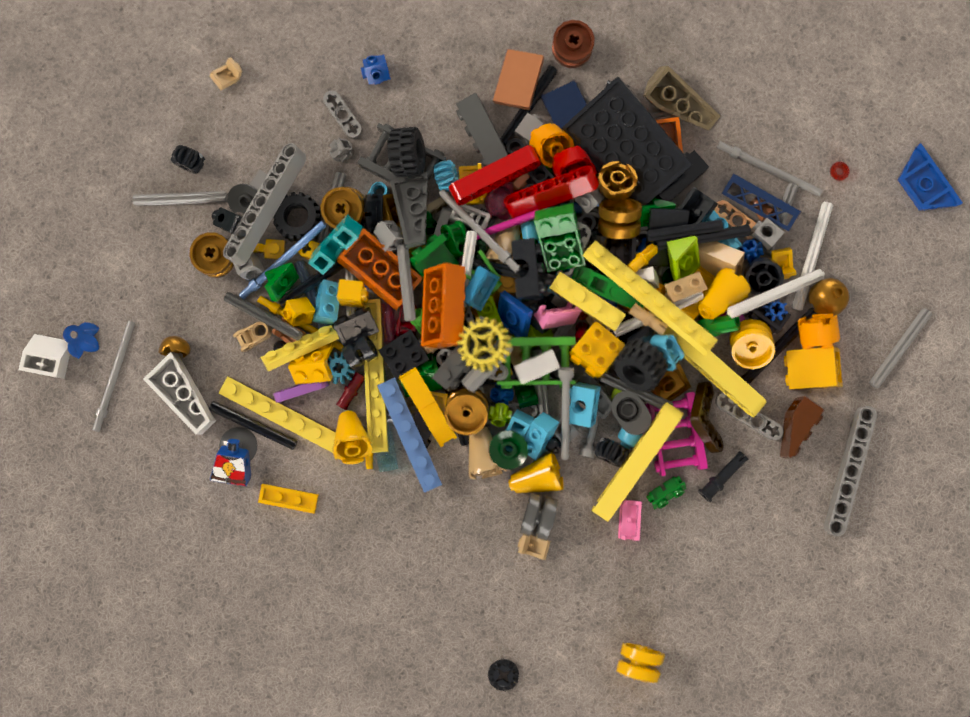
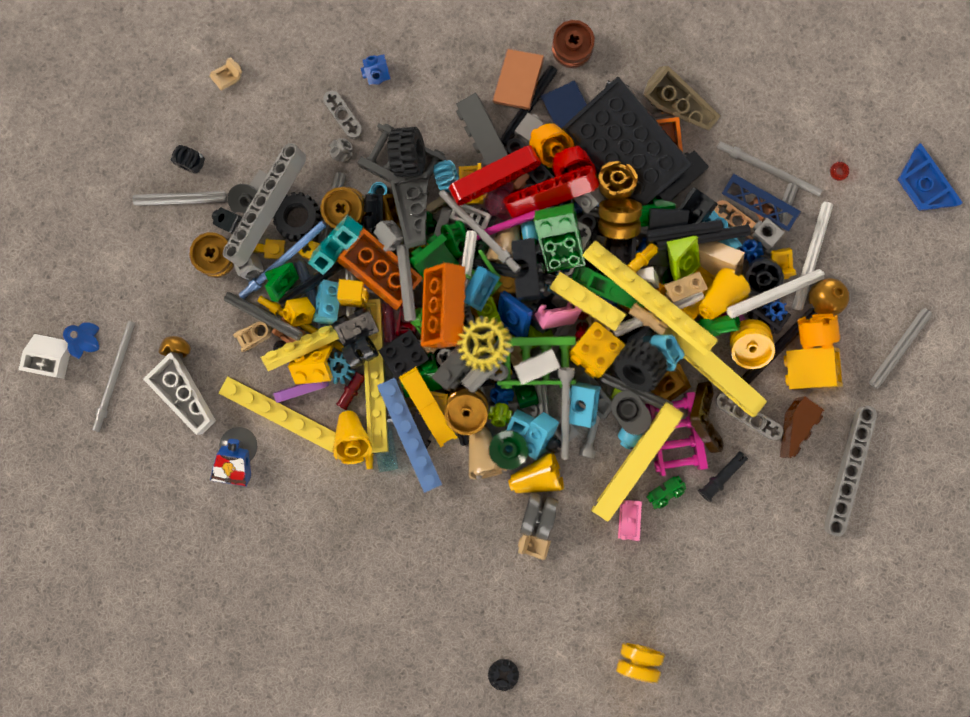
(253, 425): black axle -> none
(288, 498): yellow tile -> none
(611, 452): black gear -> none

